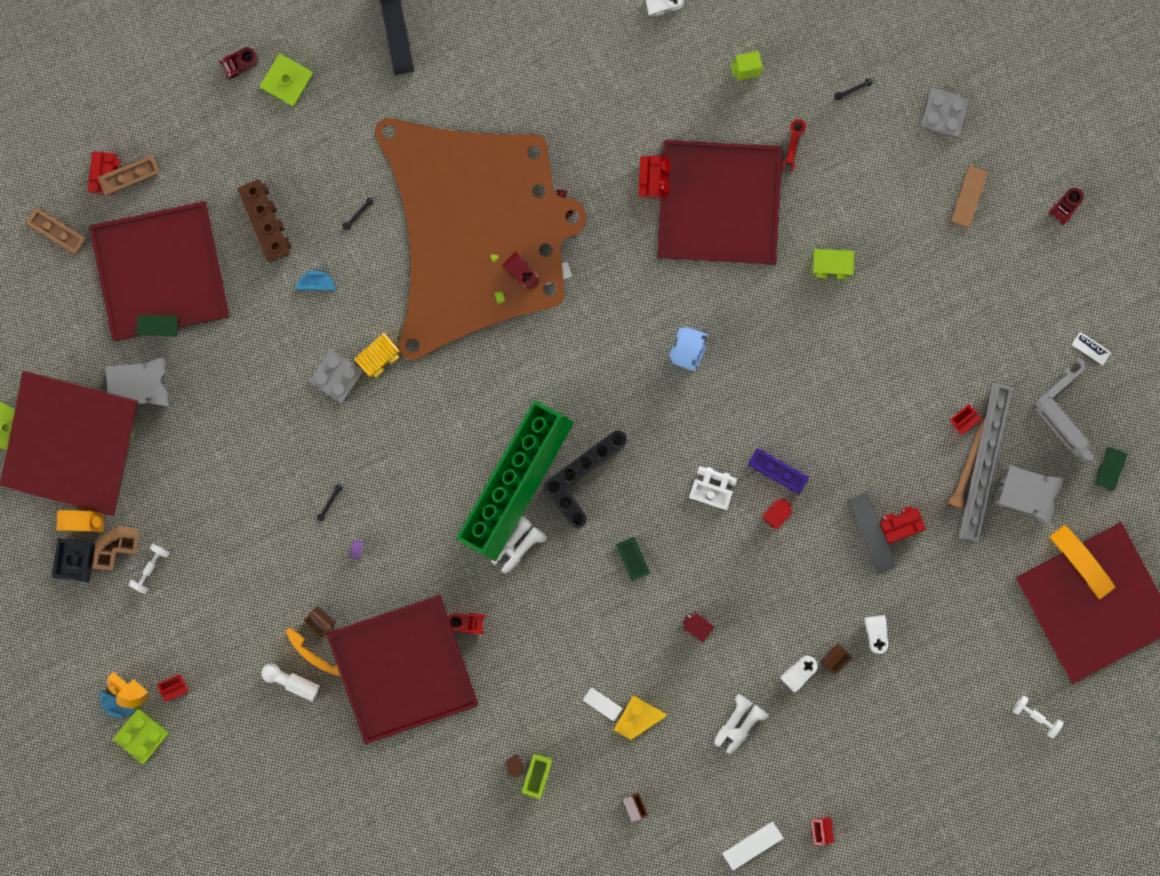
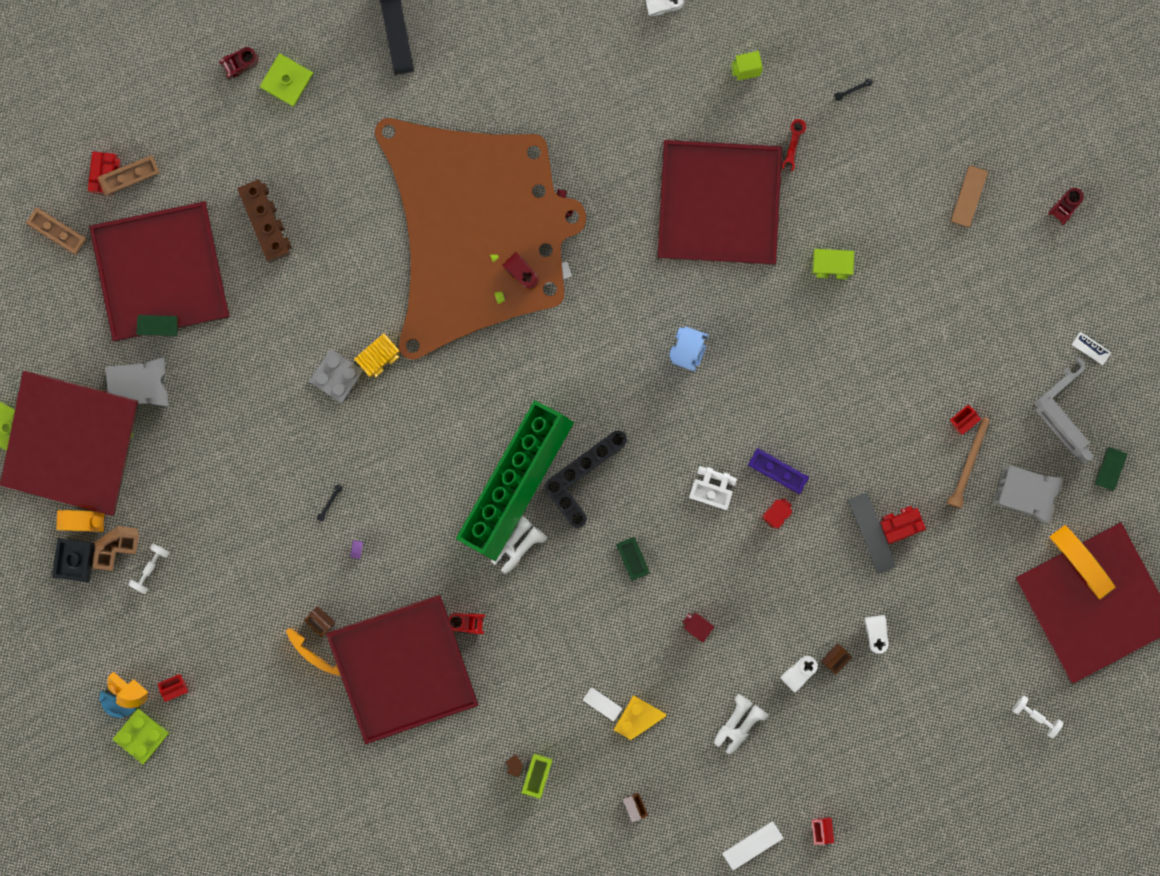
(293, 683): white piece -> none
(315, 281): dark azure tile -> none
(347, 225): black hinge -> none
(654, 177): red brick -> none
(944, 112): light grey plate -> none
(985, 462): light grey tile -> none

